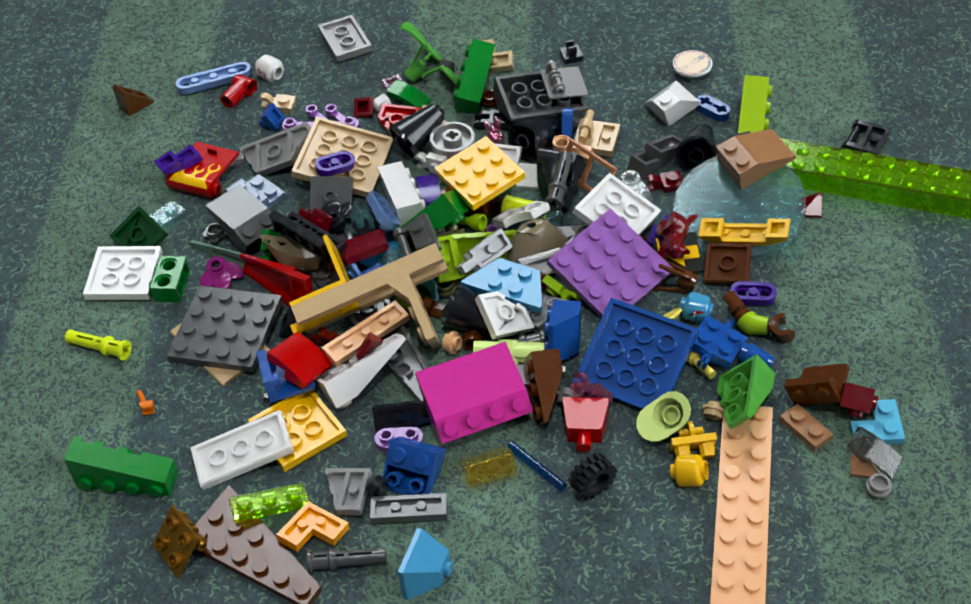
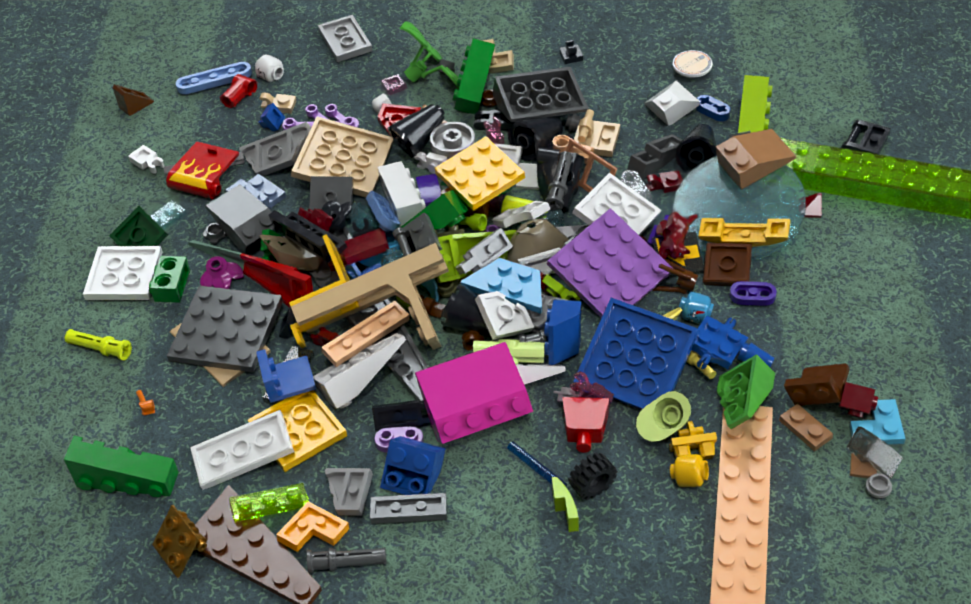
(145, 157): none -> white plate
(182, 160): dark purple slope -> none
(300, 360): red slope -> none
(334, 163): dark purple plate -> none
(363, 107): dark red slope -> none
(368, 345): dark red slope -> none
(378, 486): black plate -> none
(408, 94): green slope -> none
(423, 565): dark azure slope -> none
(452, 342): light nougat plate -> none
(489, 466): clear yellow panel -> none
(544, 376): reddish brown slope -> none
(563, 82): light grey hinge -> none
(564, 502): none -> lime slope
(567, 122): blue beam -> none
(713, 410): tan plate -> none
(756, 324): reddish brown piece -> none

